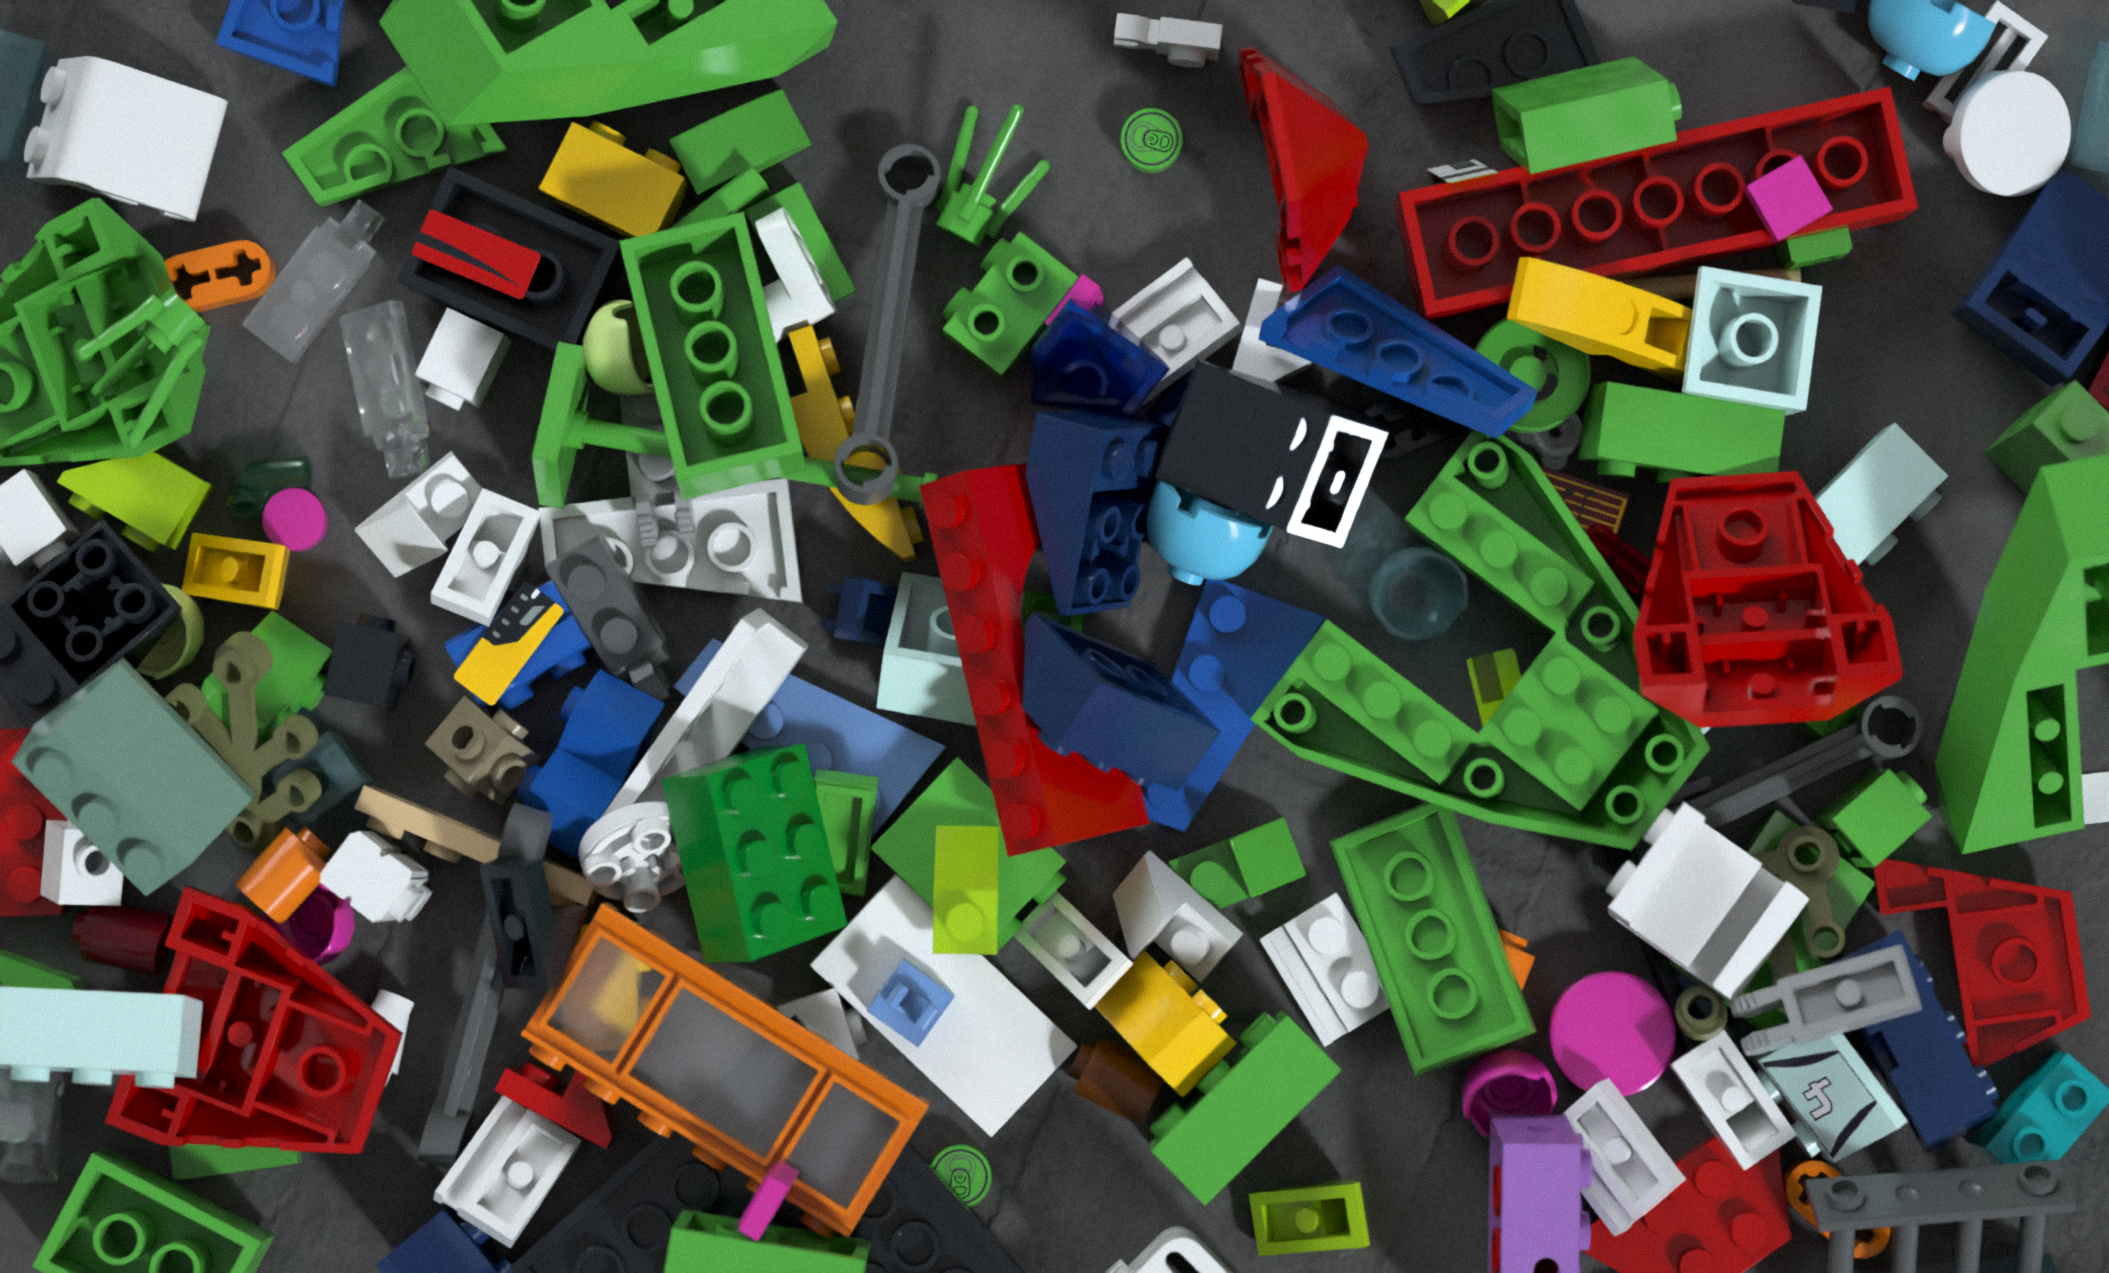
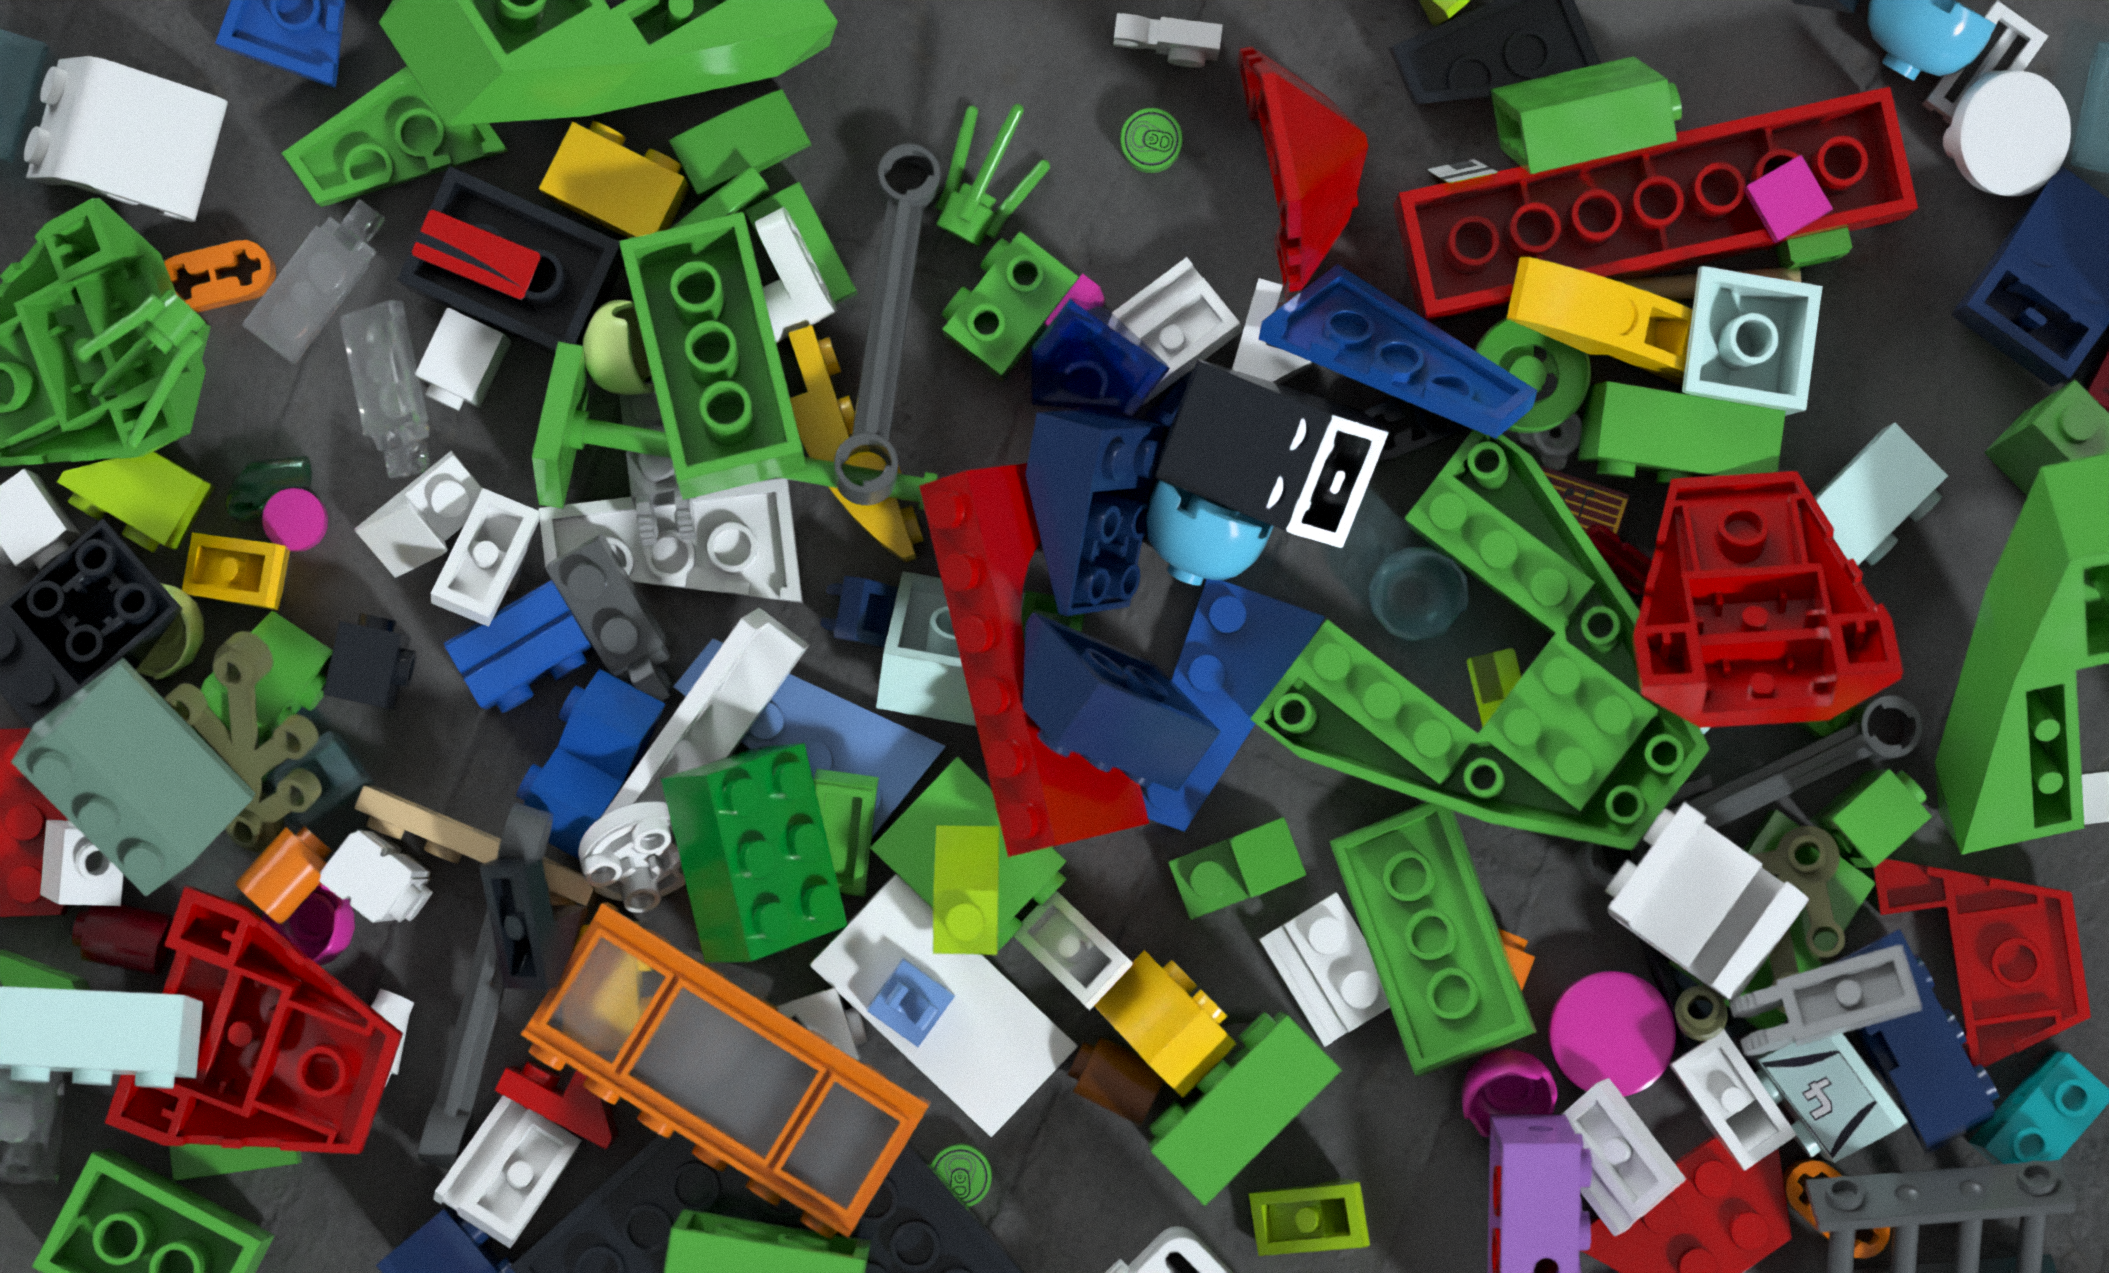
(491, 760): dark tan brick -> none
(508, 643): yellow sticker -> none
(767, 1200): dark pink tile -> none
(1166, 910): white slope -> none

